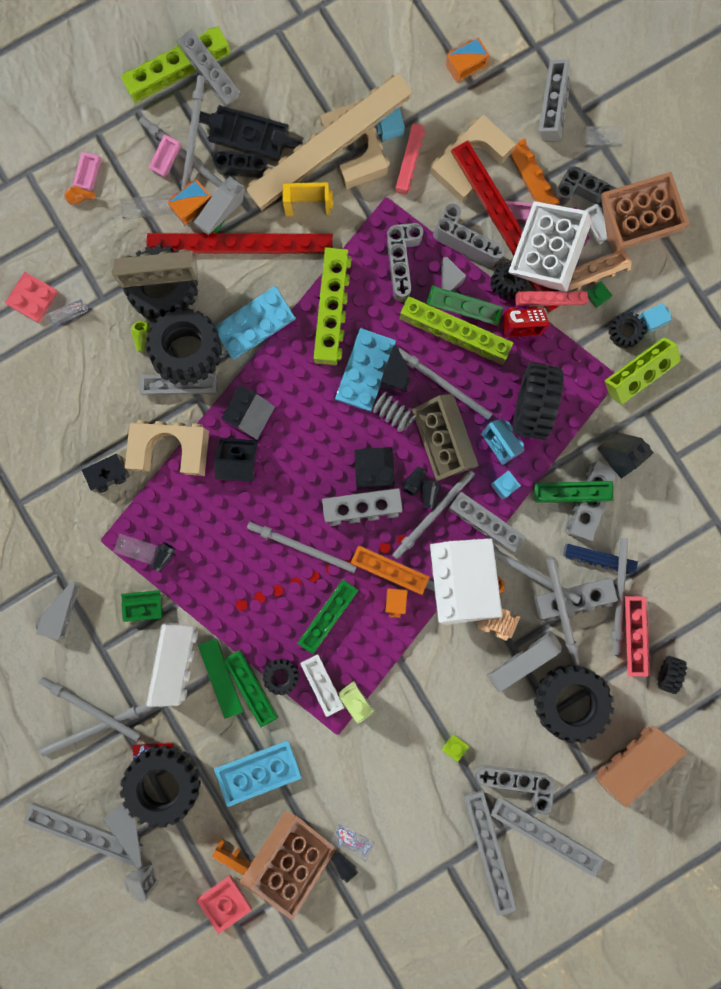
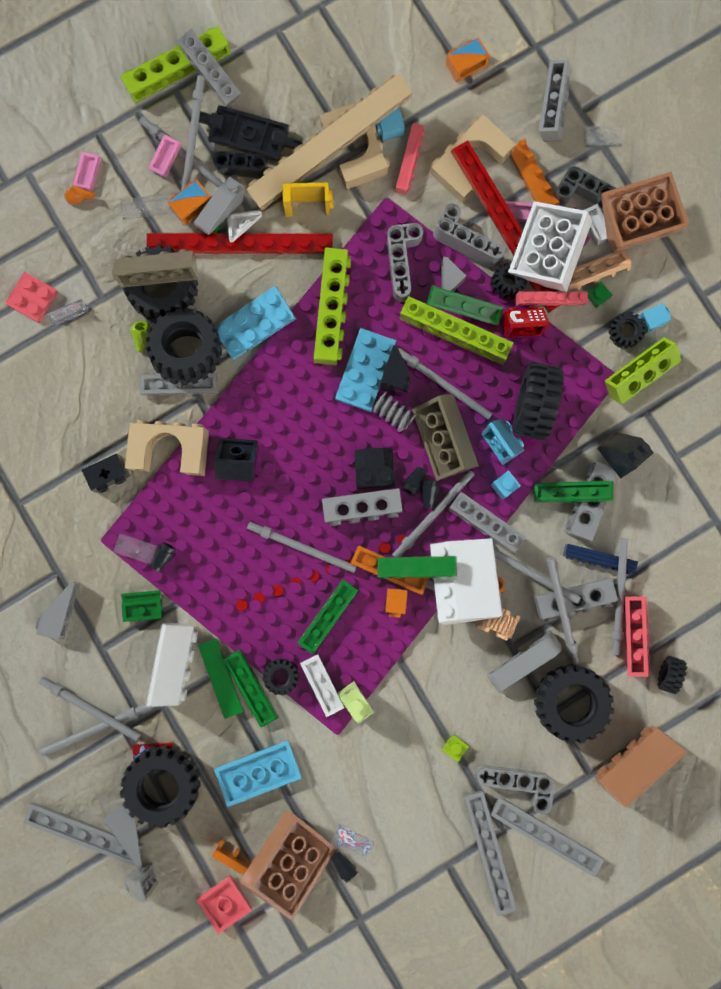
(240, 222): none -> white tile
(248, 412): black slope -> none
(417, 567): none -> green tile

